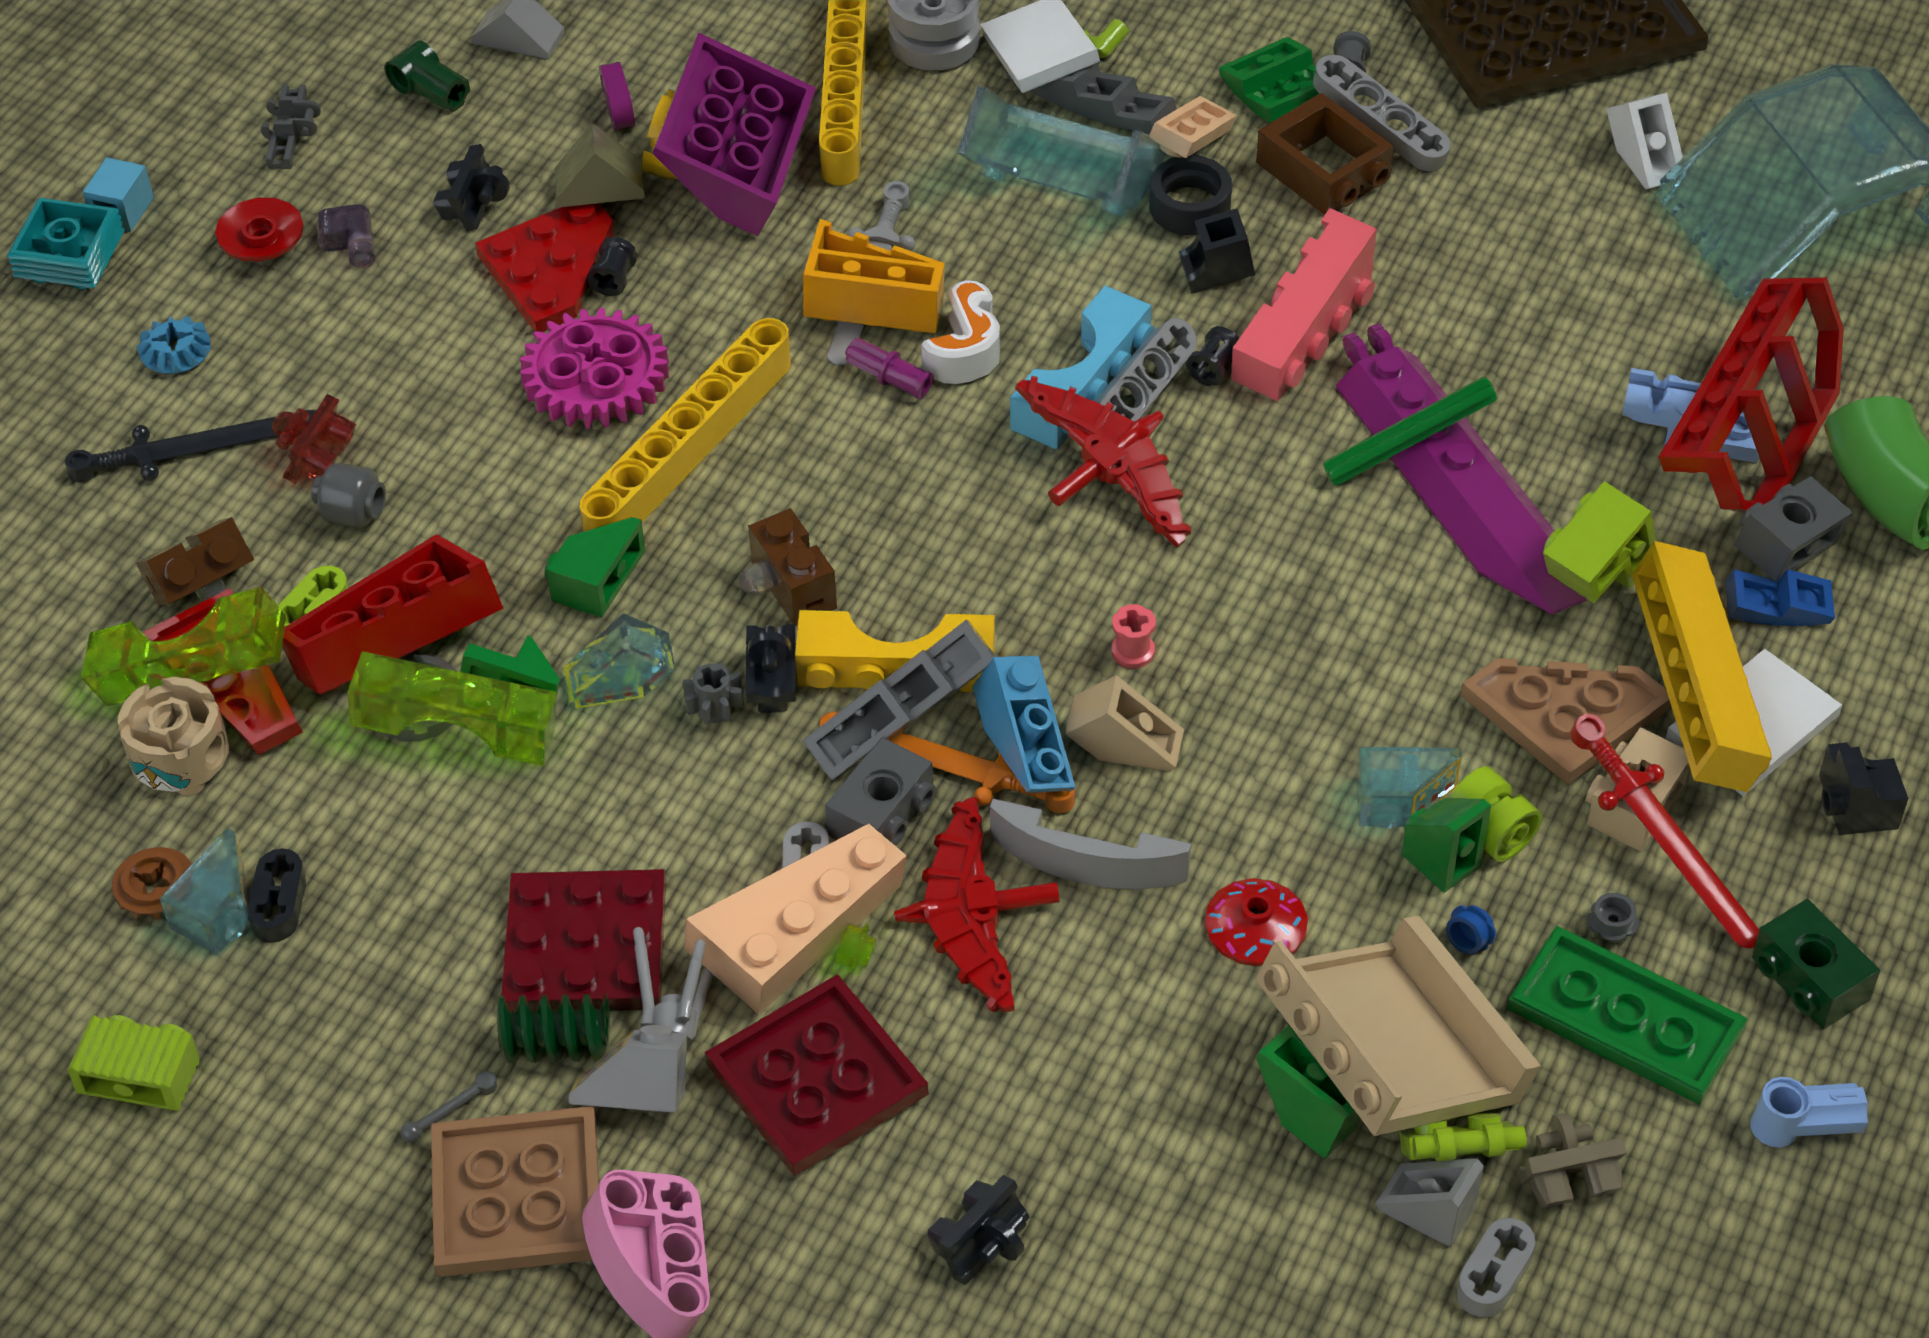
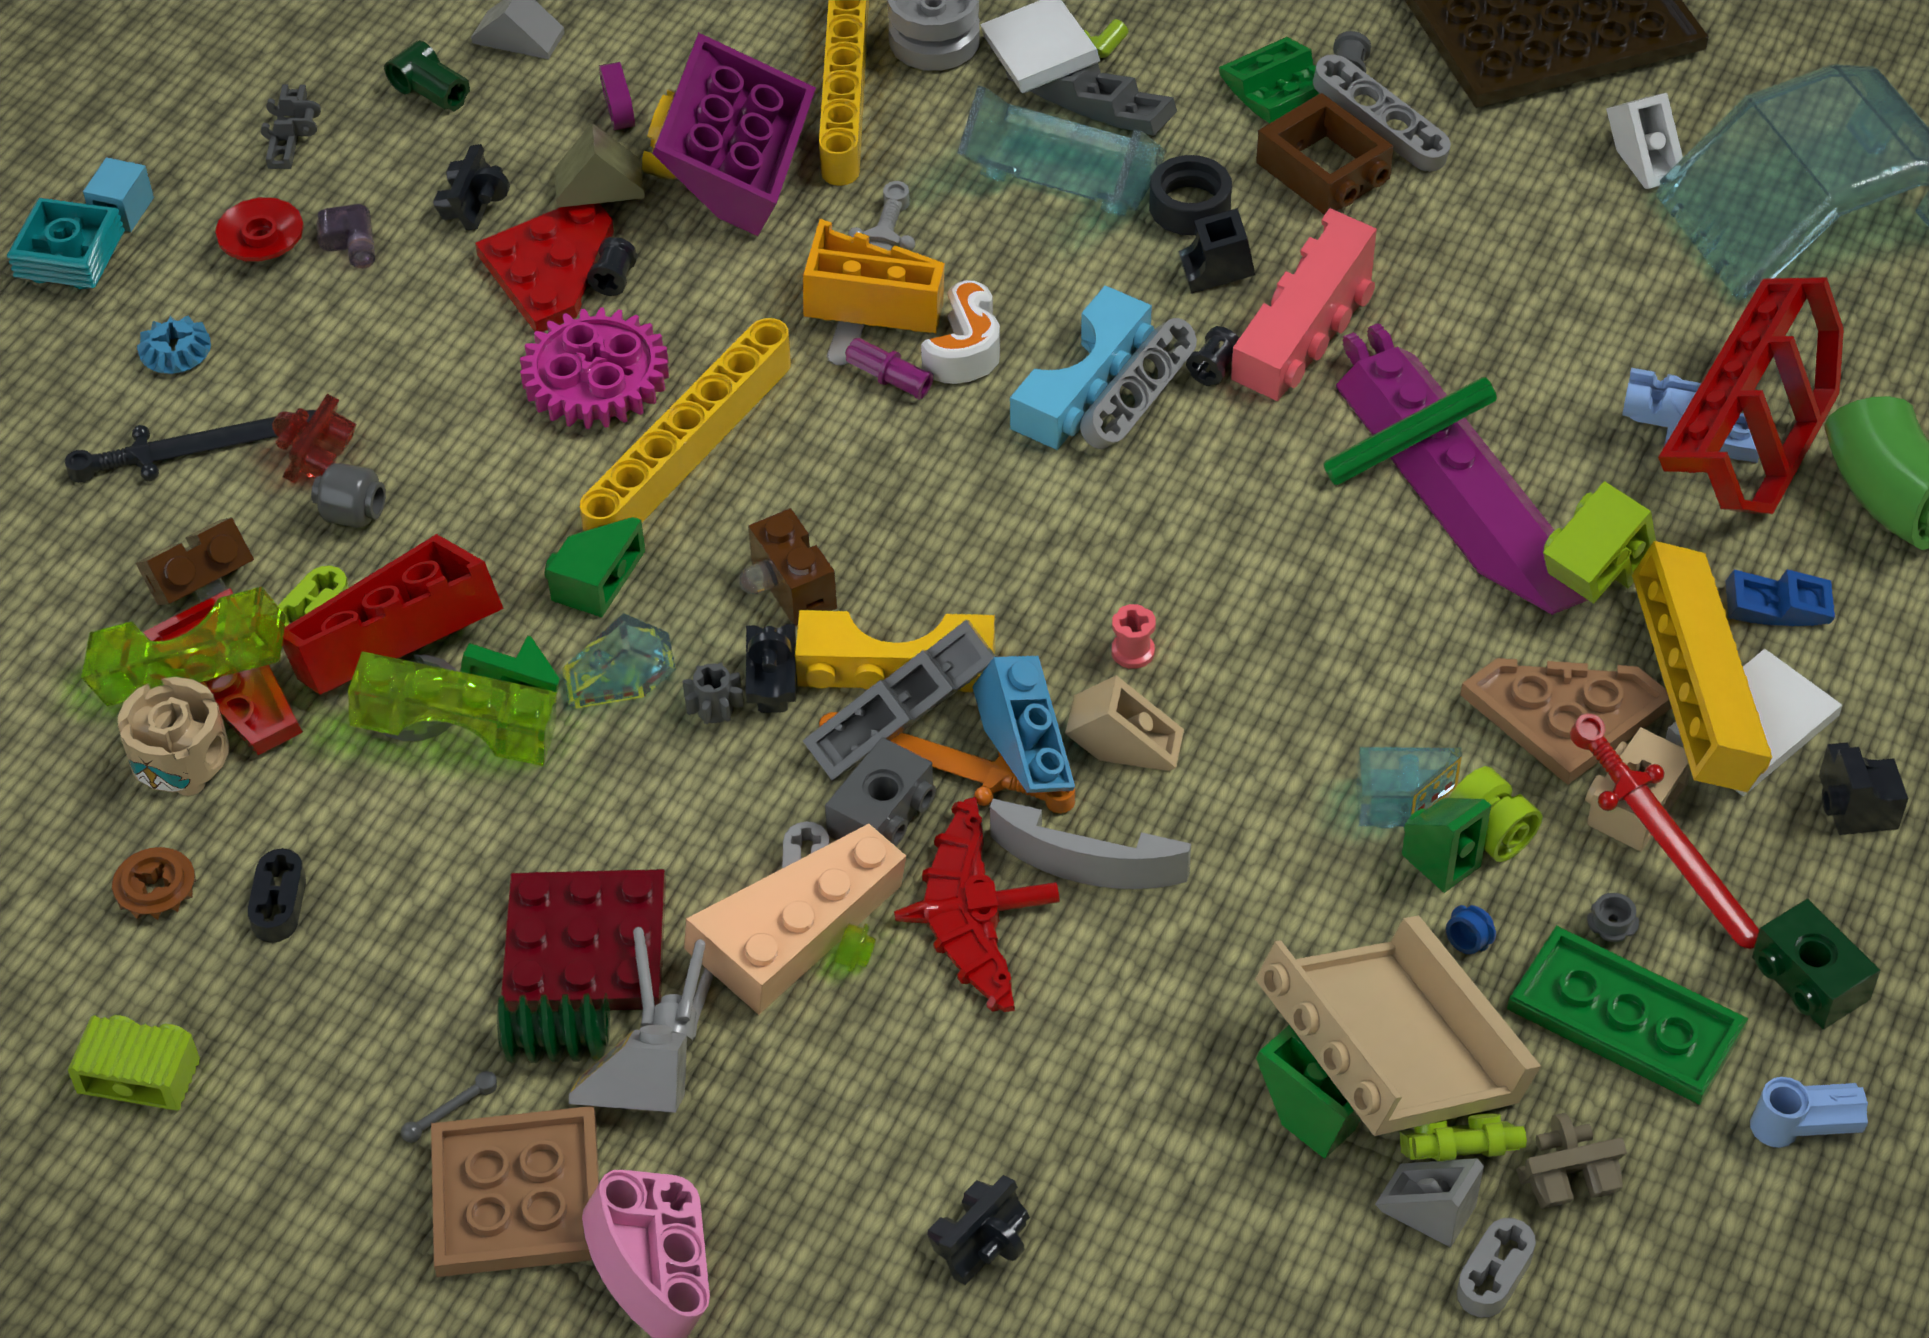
(211, 896): clear light blue slope -> none
(816, 1074): dark red plate -> none
(1113, 452): red bar -> none
(1191, 127): light nougat plate -> none
(1250, 936): red dish -> none
(1792, 527): dark grey brick -> none

